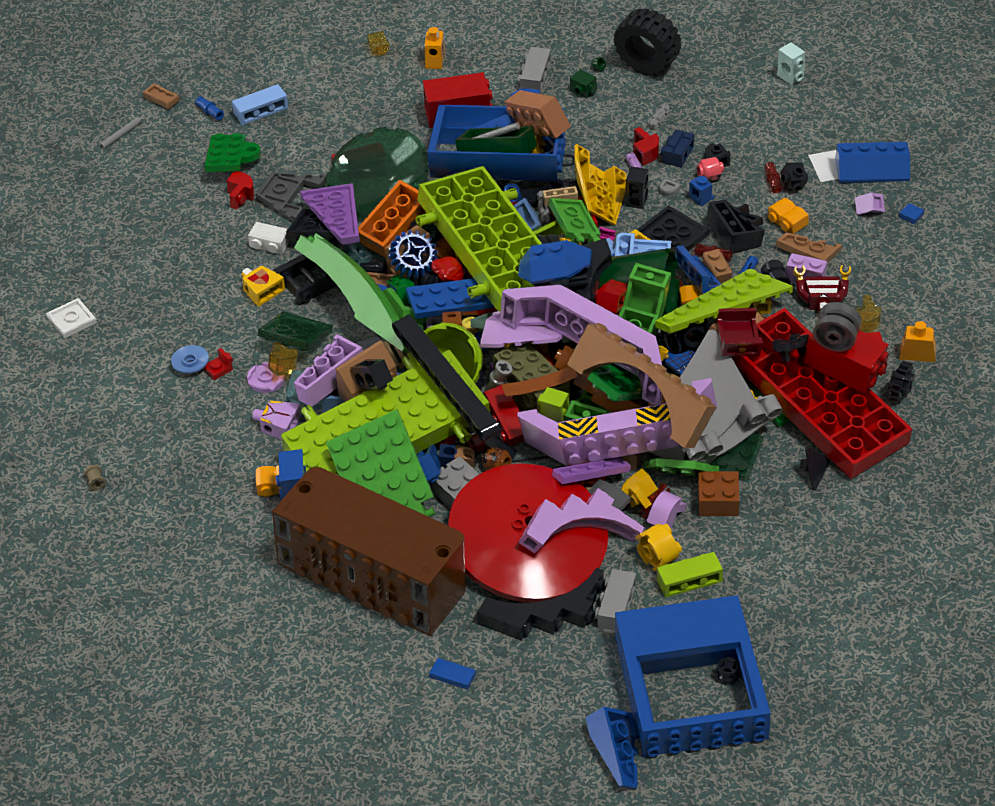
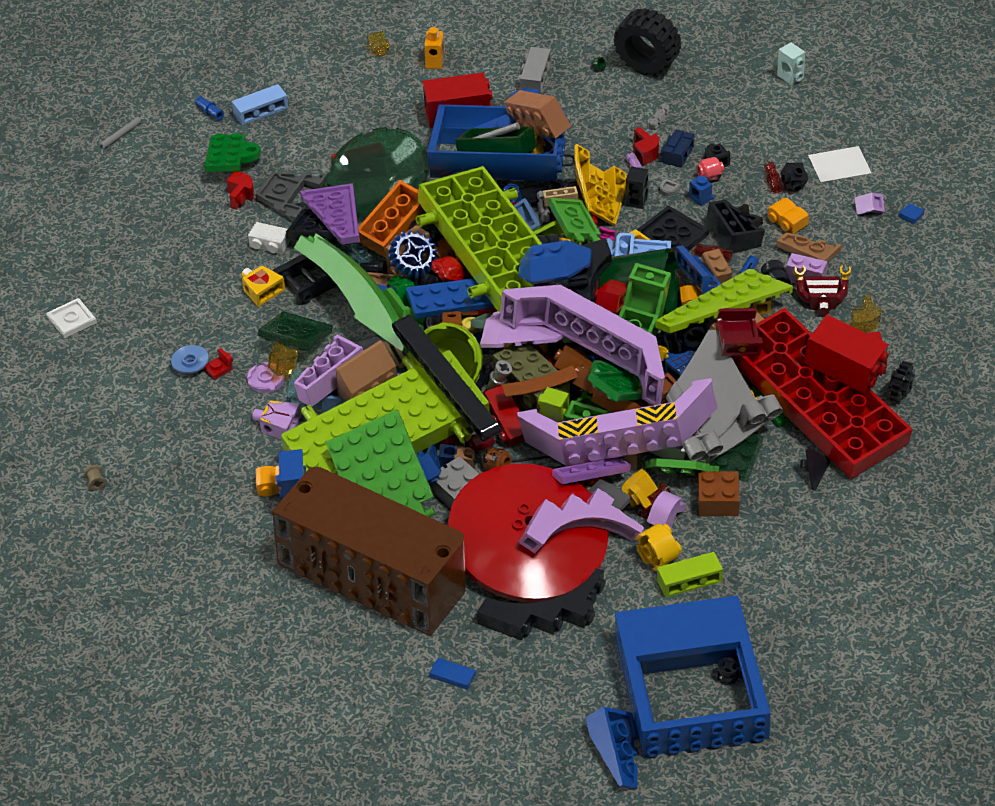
(161, 96): medium nougat plate -> none
(372, 374): black brick -> none
(494, 442): black sticker -> none
(583, 84): dark green brick -> none
(616, 598): light grey brick -> none
(687, 408): medium nougat arch -> none
(785, 346): black plate -> none
(837, 327): flat silver wheel -> none
(873, 162): blue slope -> none
(918, 343): light orange torso -> none

